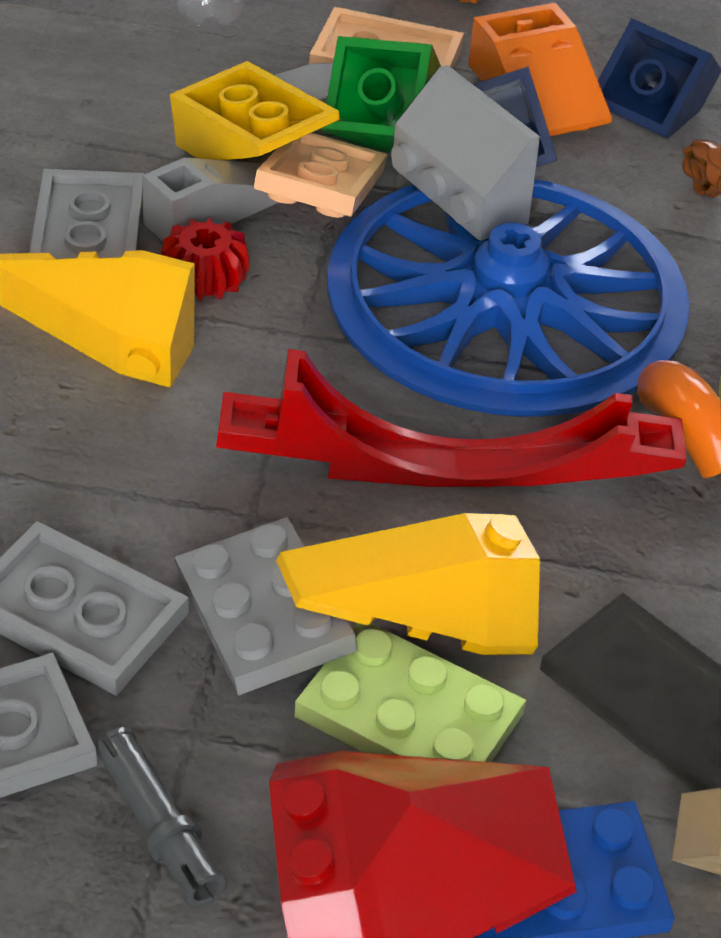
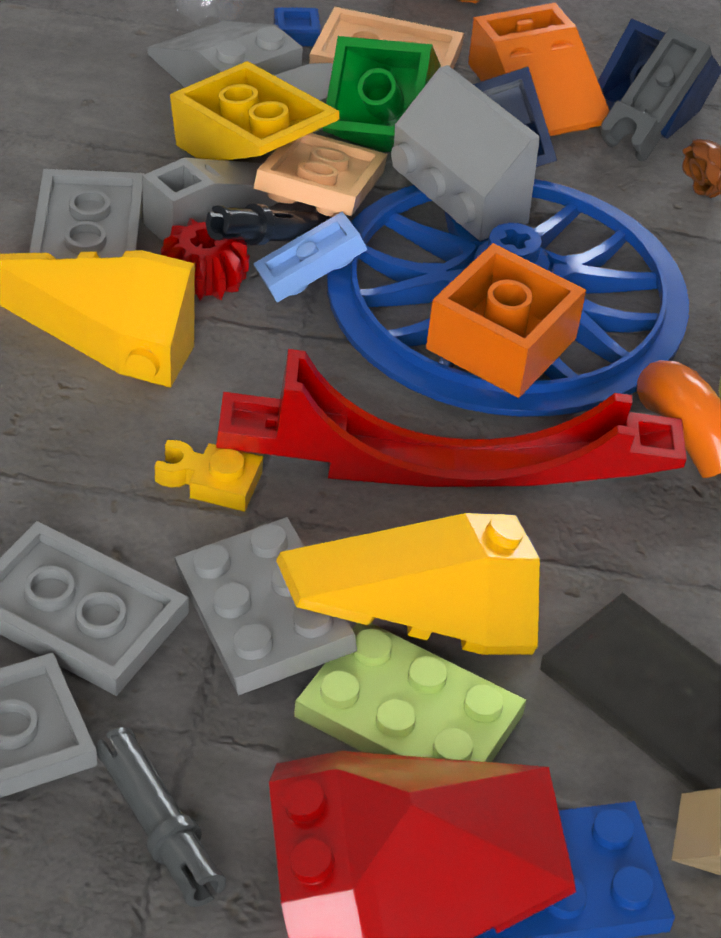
(214, 477): none -> yellow plate
(223, 46): none -> light grey slope
(259, 224): none -> black pin
(299, 24): none -> blue tile
(310, 257): none -> light blue plate
(505, 319): none -> orange brick
(656, 92): none -> dark grey plate

